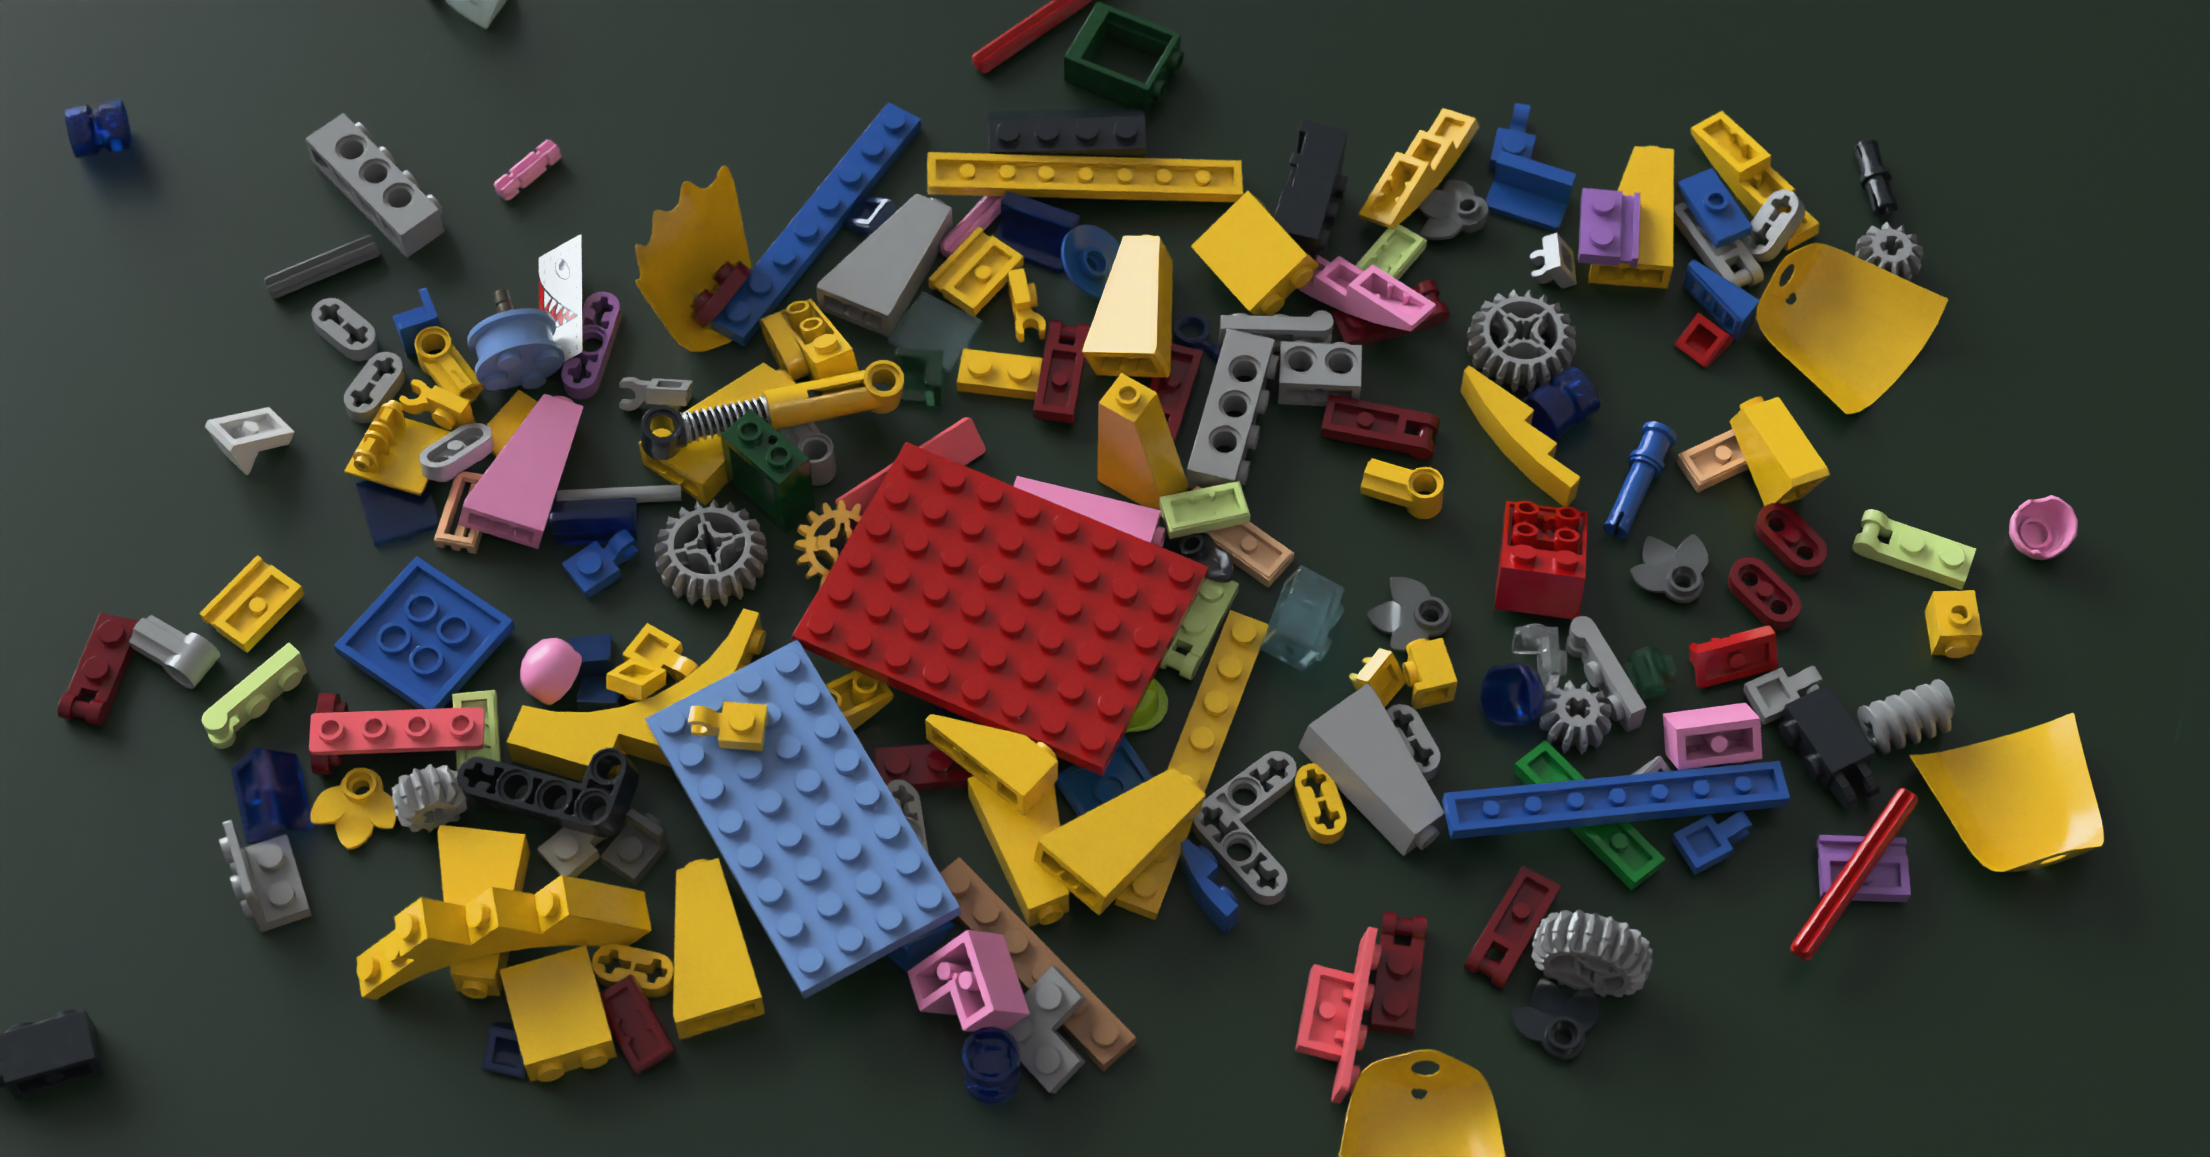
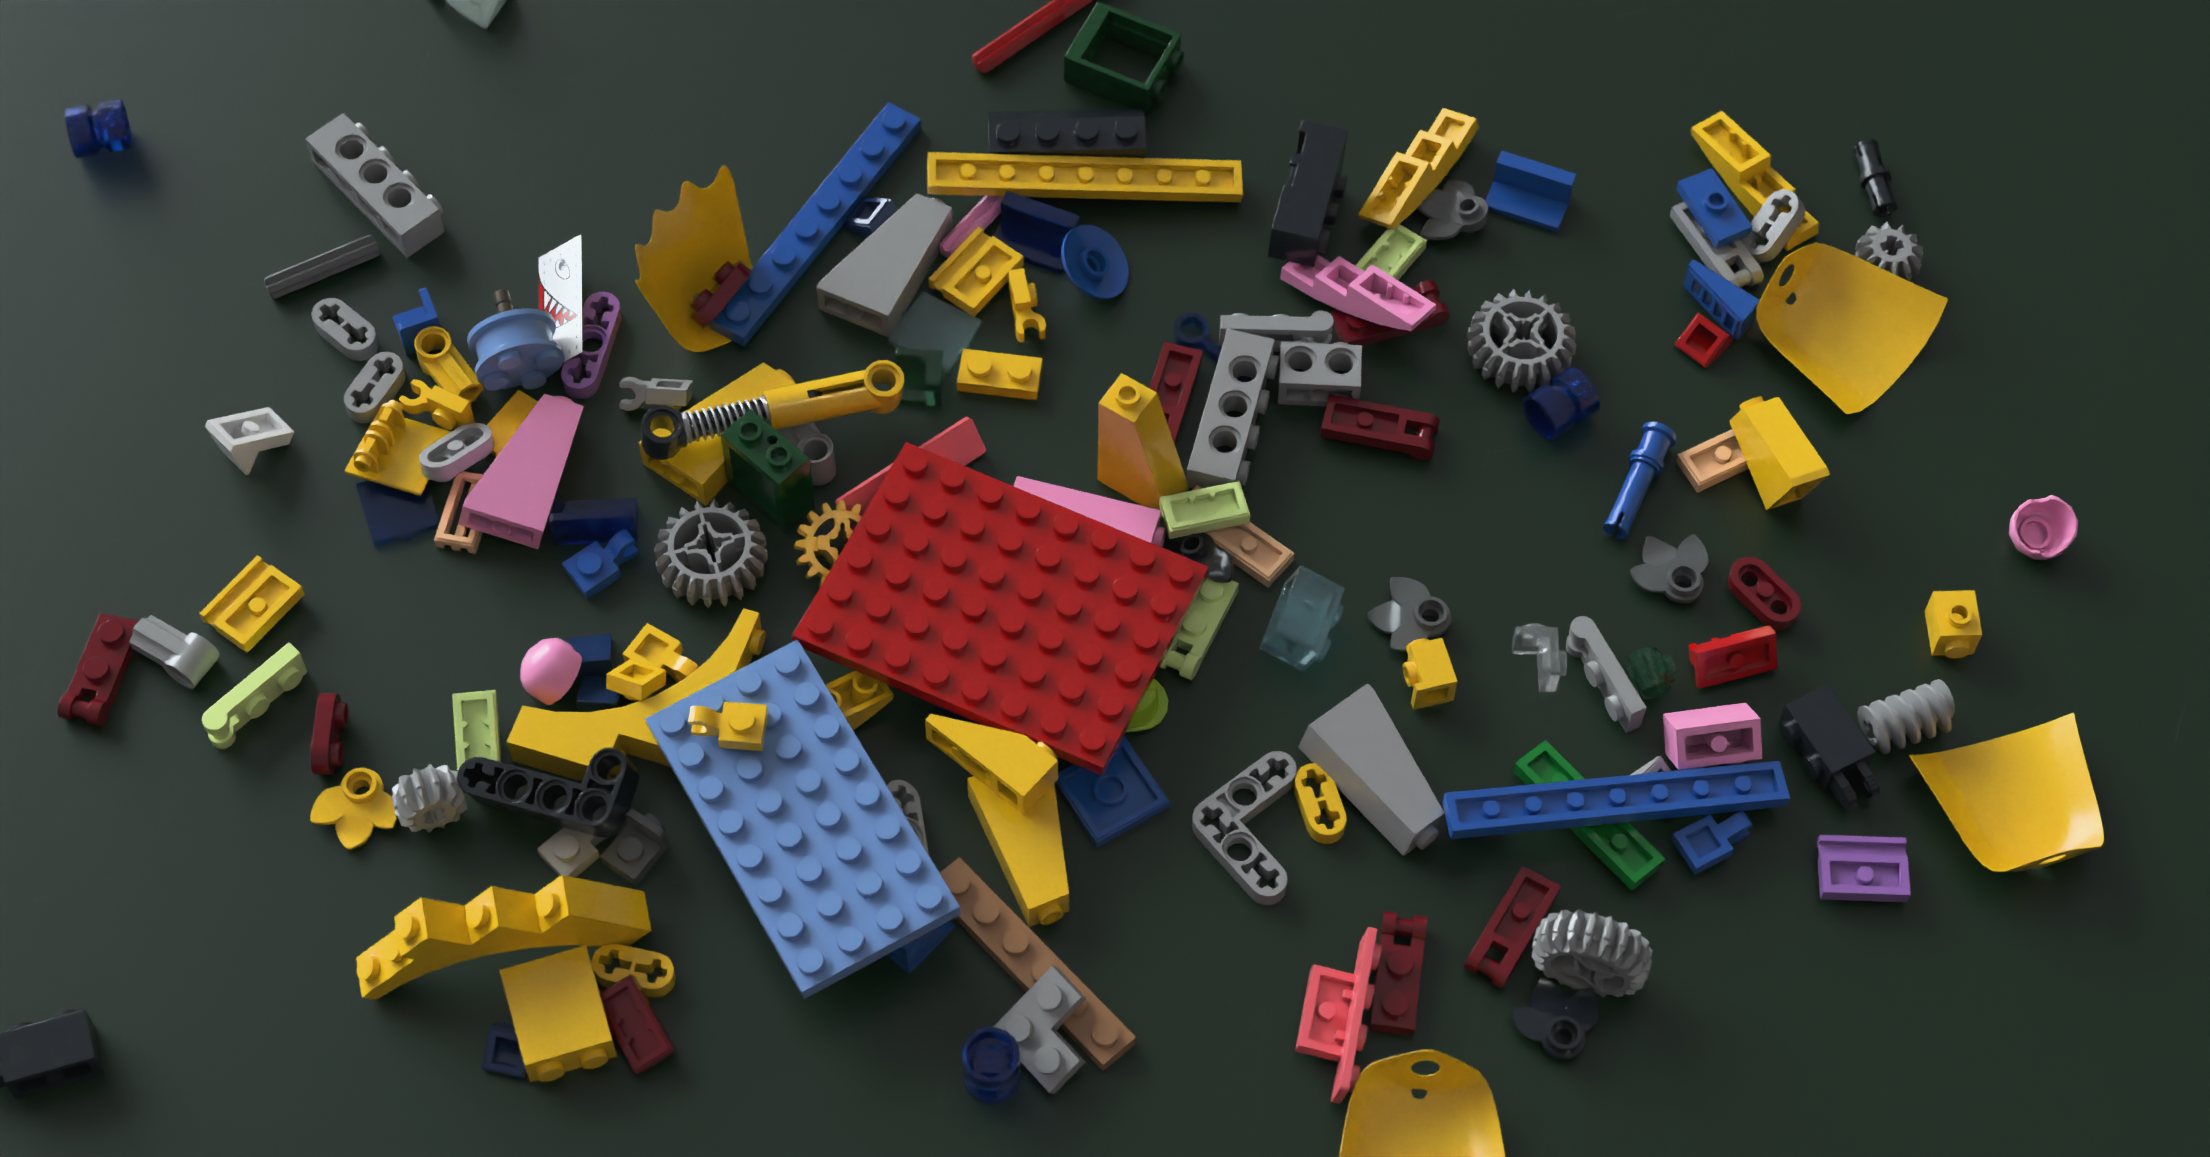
(265, 879): light grey bracket -> none
(270, 794): clear blue panel -> none
(397, 731): coral bracket -> none
(424, 636): blue plate -> none
(469, 866): yellow slope -> none
(527, 170): bright pink axle -> none
(643, 494): light grey bar -> none
(710, 955): yellow slope -> none
(784, 346): yellow beam -> none
(820, 342): yellow slope -> none
(920, 766): dark red plate -> none
(973, 980): bright pink brick -> none
(1061, 373): dark red plate -> none
(1119, 839): yellow slope -> none
(1134, 313): slope -> none
(1201, 745): yellow plate -> none
(1201, 875): blue slope -> none
(1255, 256): yellow panel -> none
(1382, 674): yellow tile -> none
(1402, 486): yellow piece -> none
(1417, 738): light grey beam -> none
(1510, 427): yellow slope -> none
(1512, 695): clear blue hair -> none
(1514, 139): blue plate -> none
(1542, 560): red slope -> none
(1558, 262): light grey tile -> none
(1576, 717): light grey gear -> none
(1609, 227): medium lavender plate -> none
(1651, 175): yellow slope -> none
(1775, 690): light grey plate -> none
(1793, 540): dark red plate -> none
(1854, 874): red axle -> none
(1913, 550): yellowish green plate -> none

